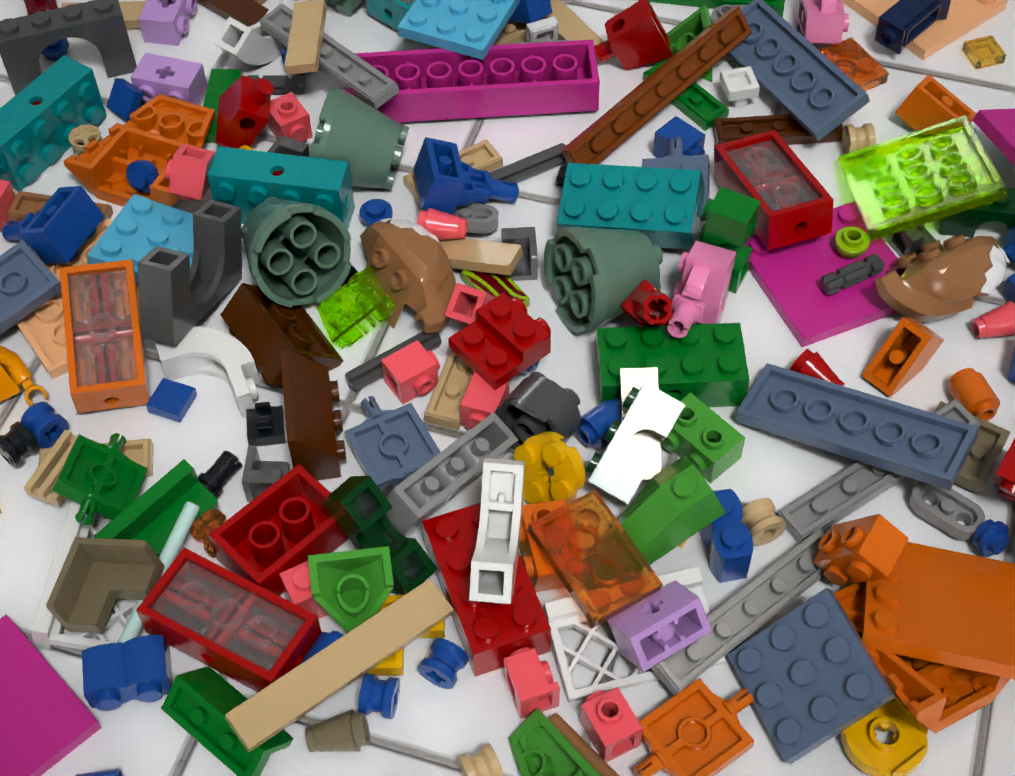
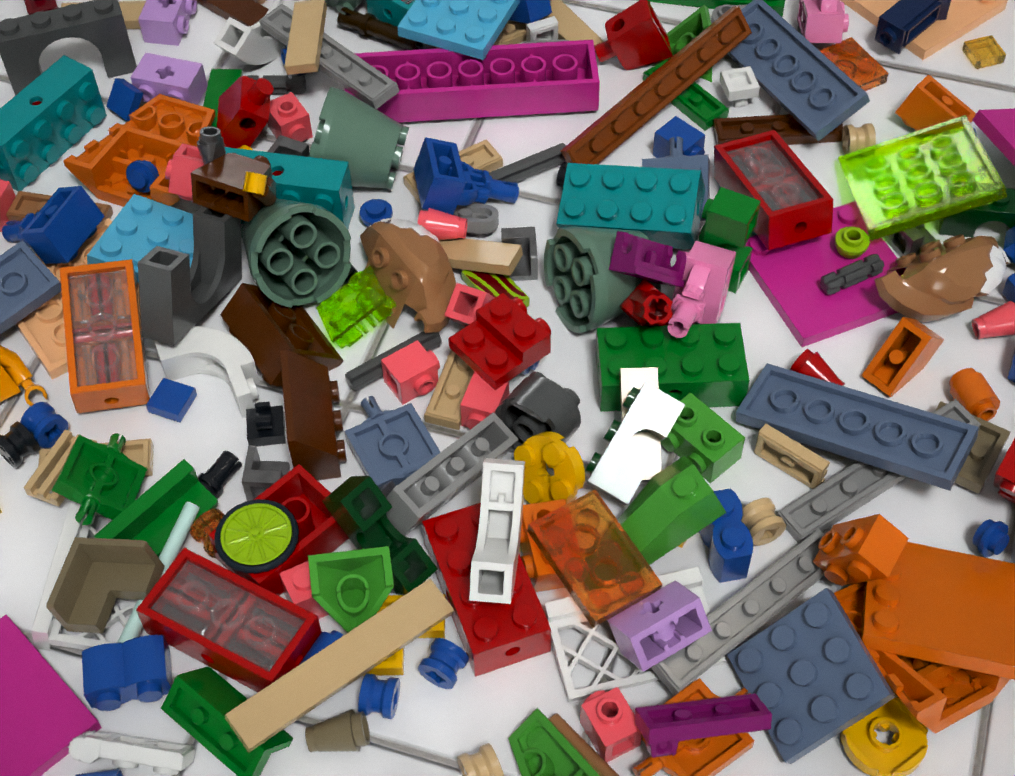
(56, 49): blue plate -> none
(82, 136): tan wheel -> none
(130, 750): none -> white hinge
(229, 180): none -> reddish brown torso
(256, 536): none -> lime wheel
(369, 26): none -> dark brown pin
(530, 682): coral brick -> none
(597, 422): blue brick -> none
(647, 260): none -> magenta hinge
(670, 723): none -> magenta hinge
(791, 457): none -> tan tile
(947, 510): light grey plate -> none

